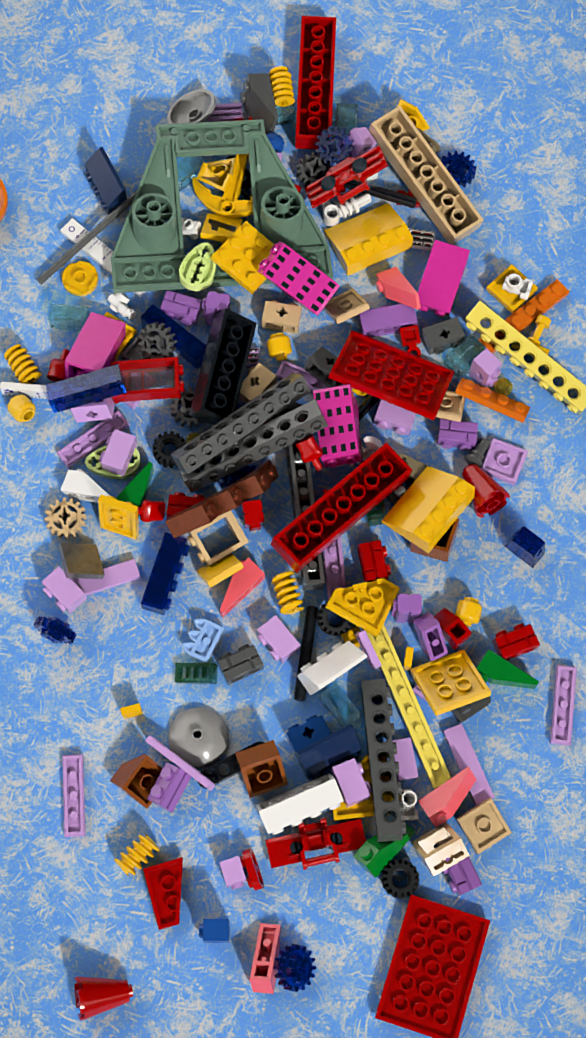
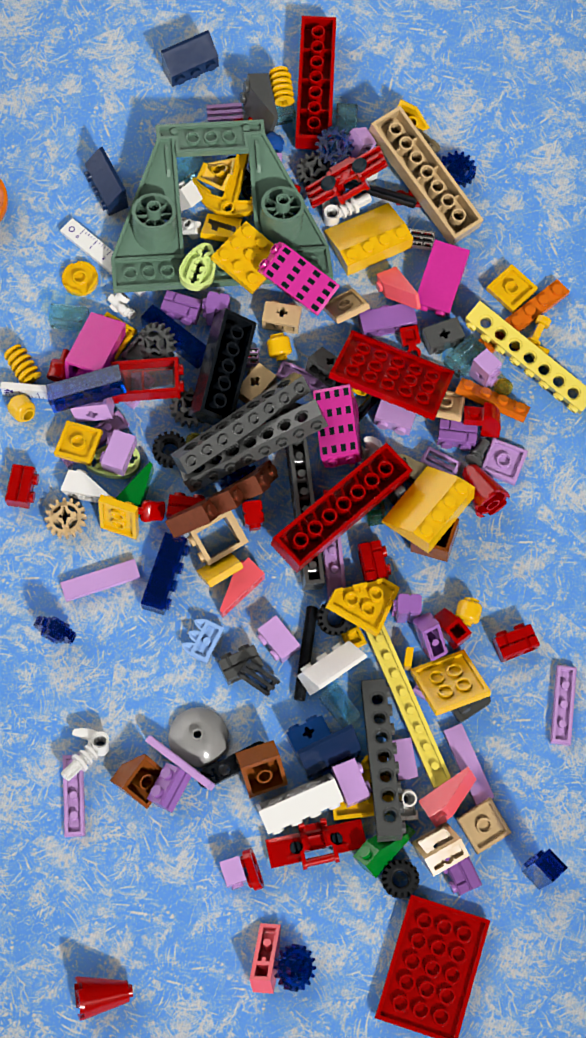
(21, 486): none -> red brick
(64, 590): lavender brick -> none
(78, 443): none -> yellow plate
(81, 561): flat silver tile -> none
(85, 240): dark grey piece -> none
(90, 751): none -> white piece
(131, 711): yellow tile -> none
(137, 854): yellow piece -> none
(164, 887): red wing -> none
(188, 195): none -> white brick
(189, 58): none -> dark blue slope
(192, 107): light grey dish -> none
(196, 680): clear green slope -> none
(215, 930): blue brick -> none
(270, 686): none -> black tile
(286, 593): yellow piece -> none
(310, 451): red piece -> none
(368, 649): lavender tile -> none
(443, 456): none -> lavender tile
(486, 417): none -> red brick
(501, 672): green slope -> none
(518, 286): white plate -> none
(526, 546): clear blue torso -> none
(543, 868): none -> clear blue brick

